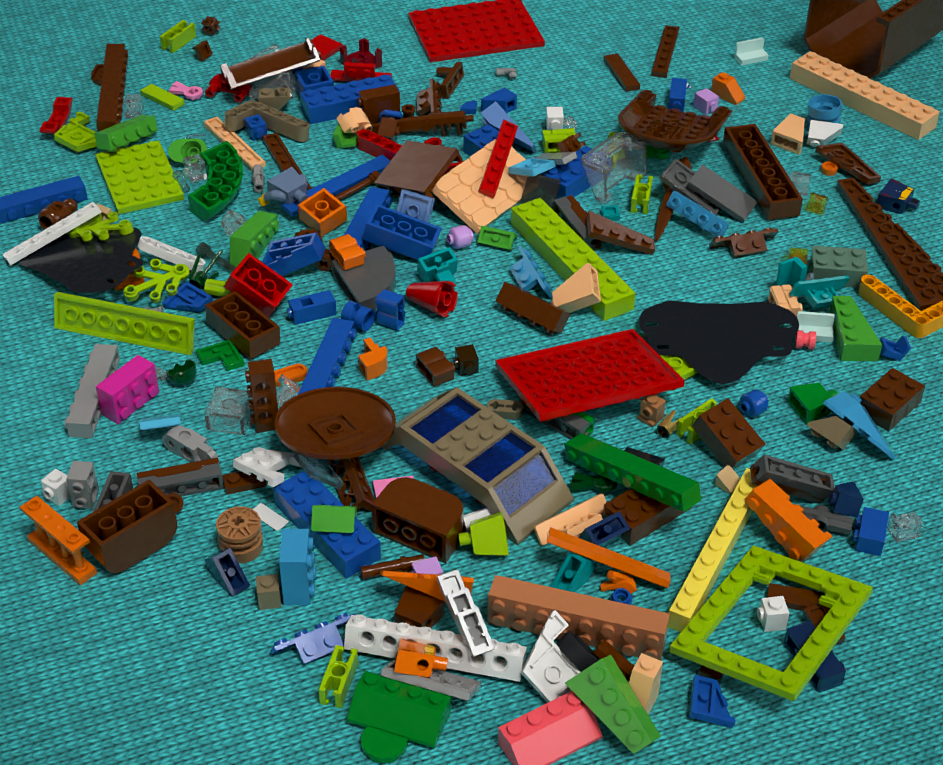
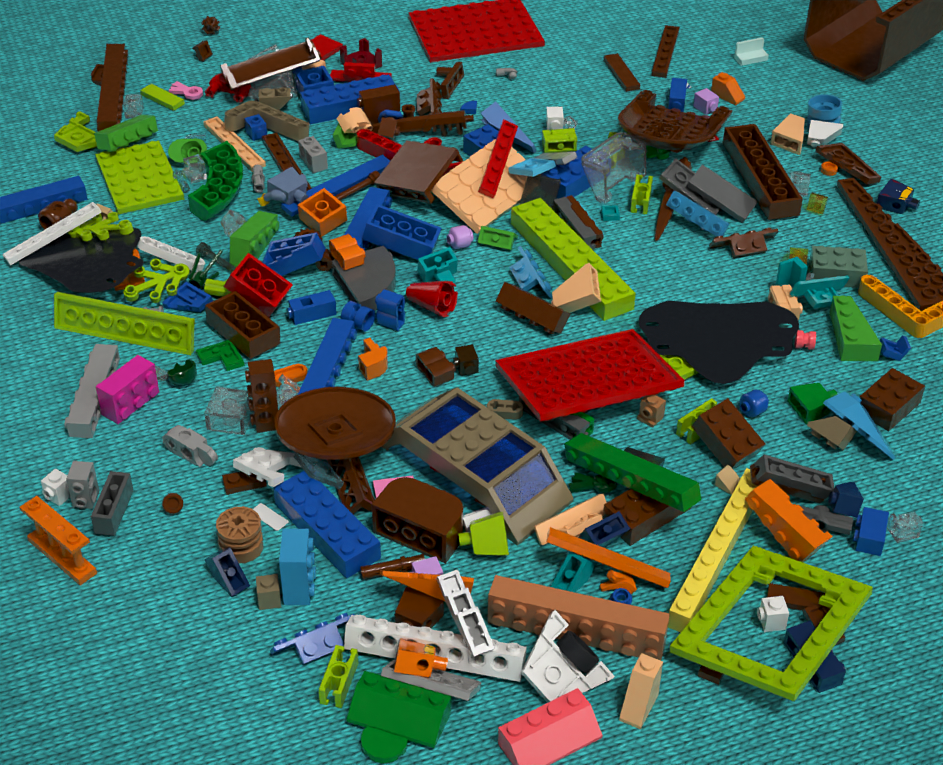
(59, 116): red slope -> none
(130, 527): reddish brown brick -> none
(158, 422): medium azure tile -> none
(177, 36): lime piece -> none
(186, 478): dark grey piece -> none
(313, 154): none -> light grey brick
(333, 518): bright green panel -> none
(415, 205): medium blue tile -> none
(504, 97): blue slope -> none
(570, 143): reddish brown hinge -> none
(605, 649): reddish brown tile -> none
(615, 703): bright green wedge -> none
(617, 234): reddish brown wing -> none
(667, 427): pearl gold piece -> none
(709, 703): blue wing -> none
(818, 322): light aqua panel -> none
(865, 95): light nougat brick -> none

